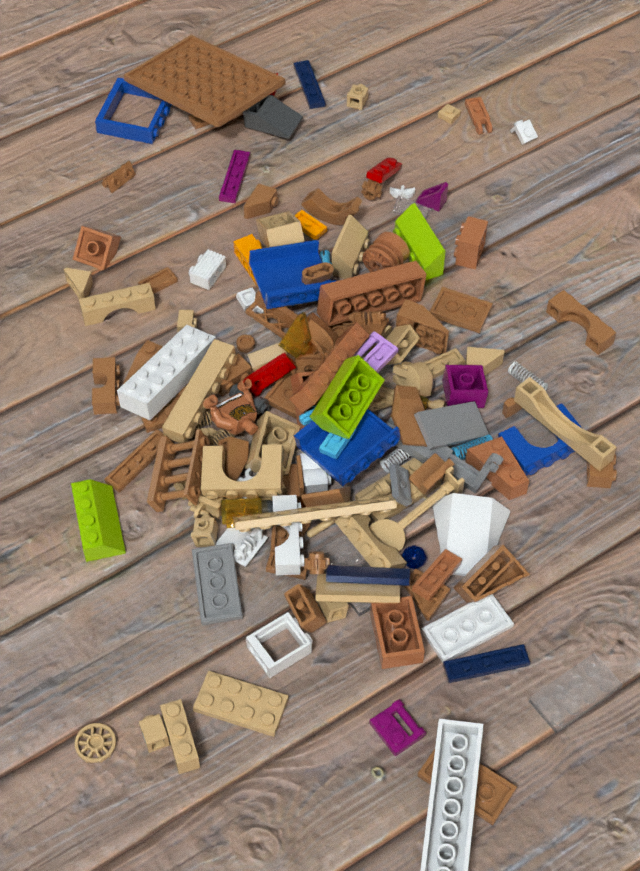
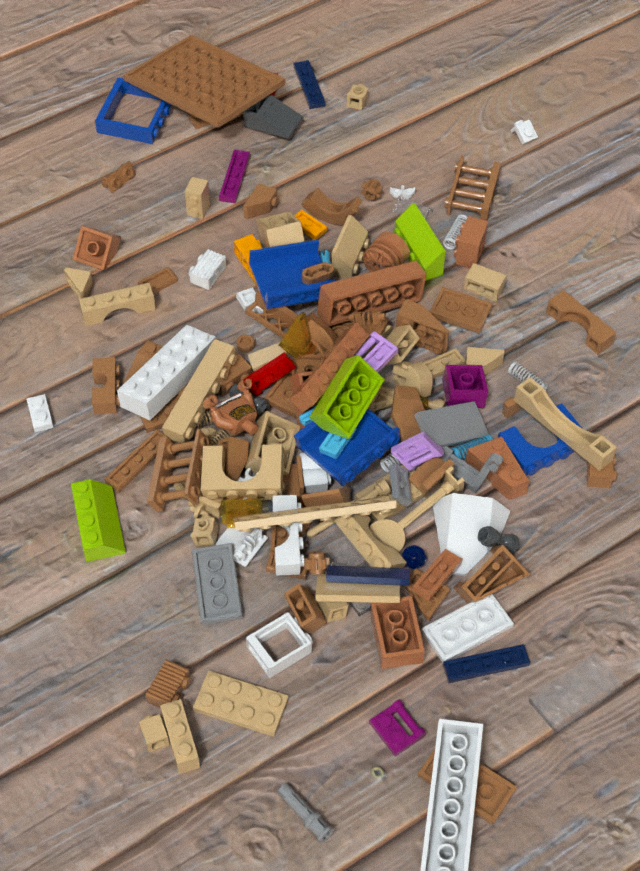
(39, 413): none -> white plate
(95, 743): tan wheel -> none
(168, 684): none -> medium nougat brick
(186, 317): tan brick -> none
(197, 197): none -> tan brick
(311, 819): none -> light grey pin
(384, 170): red plate -> none
(416, 450): none -> lavender plate
(434, 196): magenta slope -> none
(449, 113): tan plate -> none
(452, 229): none -> white piece
(478, 114): nougat hinge -> none
(484, 282): none -> tan brick
(485, 197): none -> medium nougat fence
(491, 537): none -> dark grey piece

